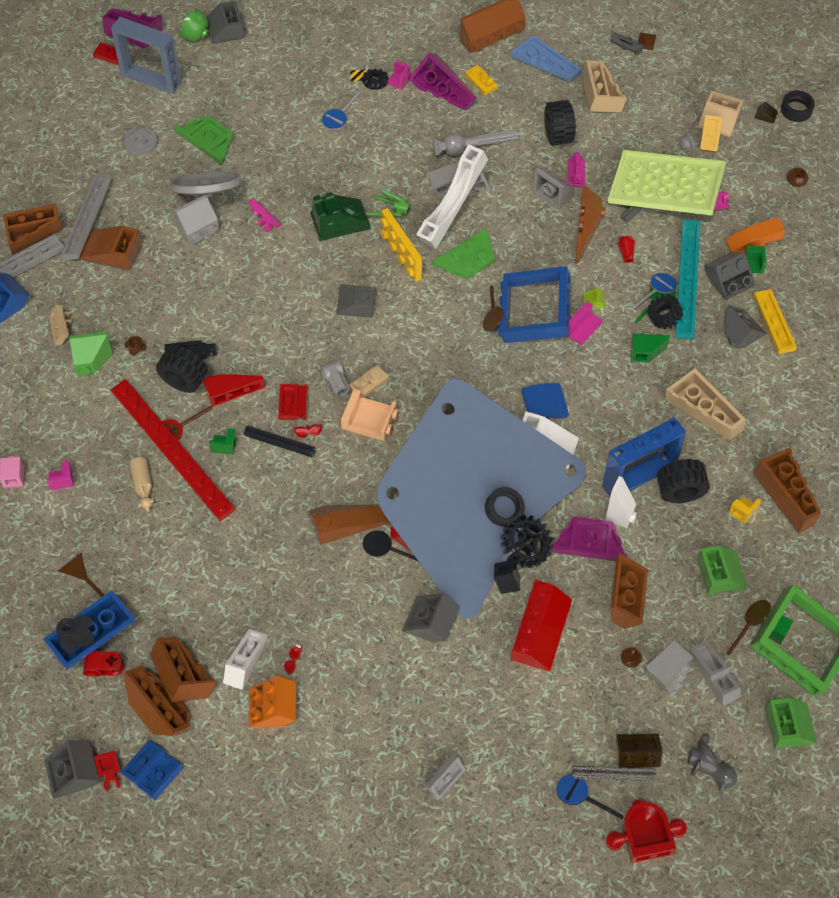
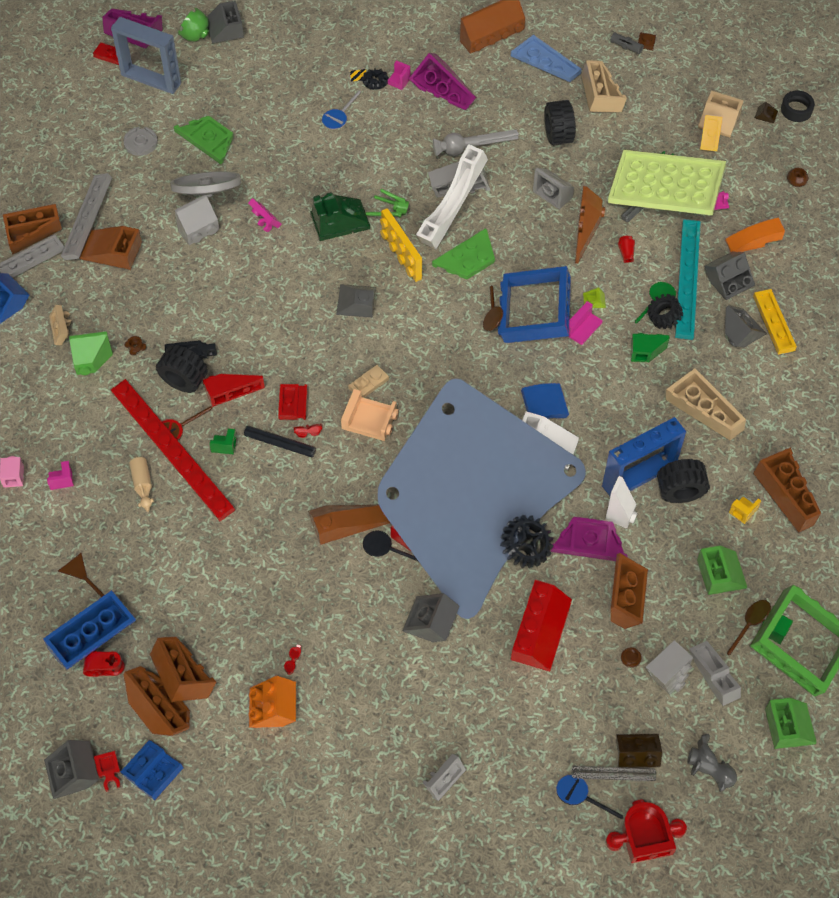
(78, 634): clear smoke plate -> none
(244, 659): white slope -> none
(335, 377): light grey piece -> none
(481, 80): yellow plate -> none
(507, 576): black panel -> none
(514, 496): black tyre -> none
(576, 170): dark pink hinge -> none
(660, 283): blue piece -> none
(687, 142): light grey piece -> none
(756, 258): green panel -> none

